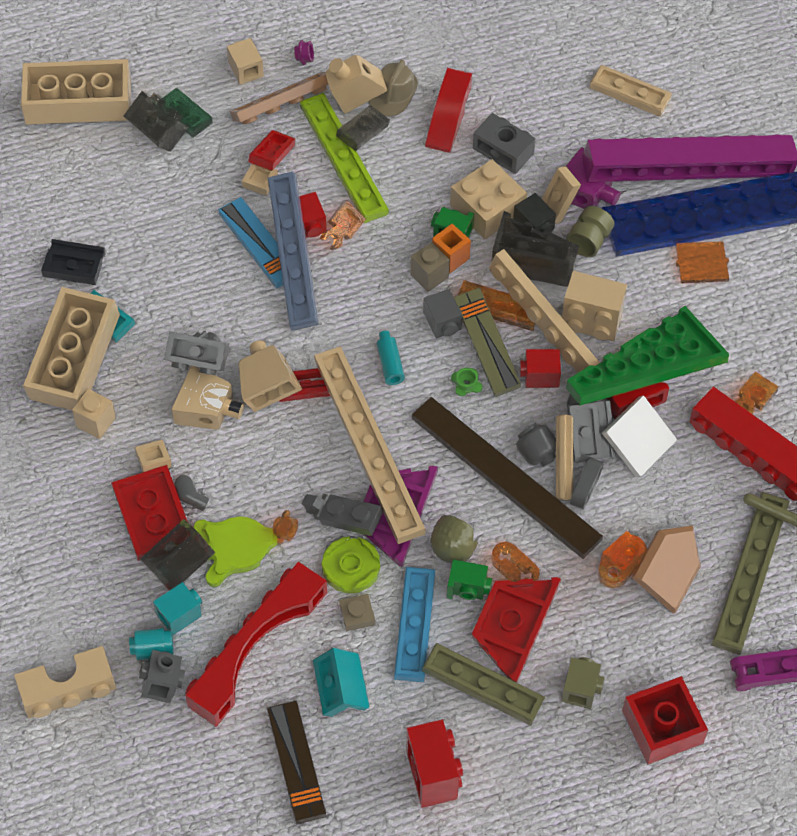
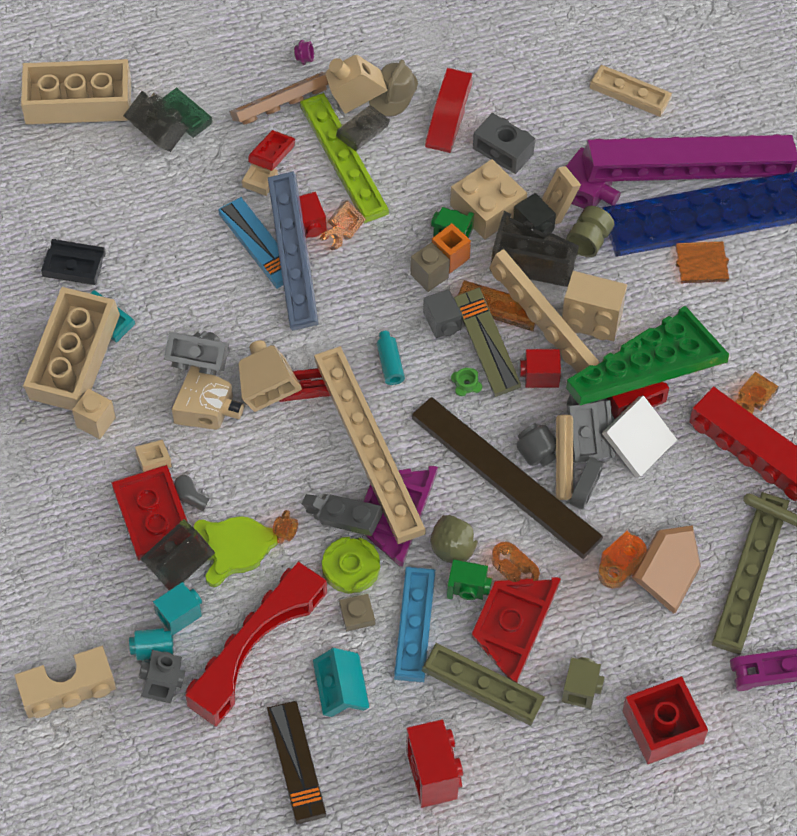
(245, 61): tan brick -> none

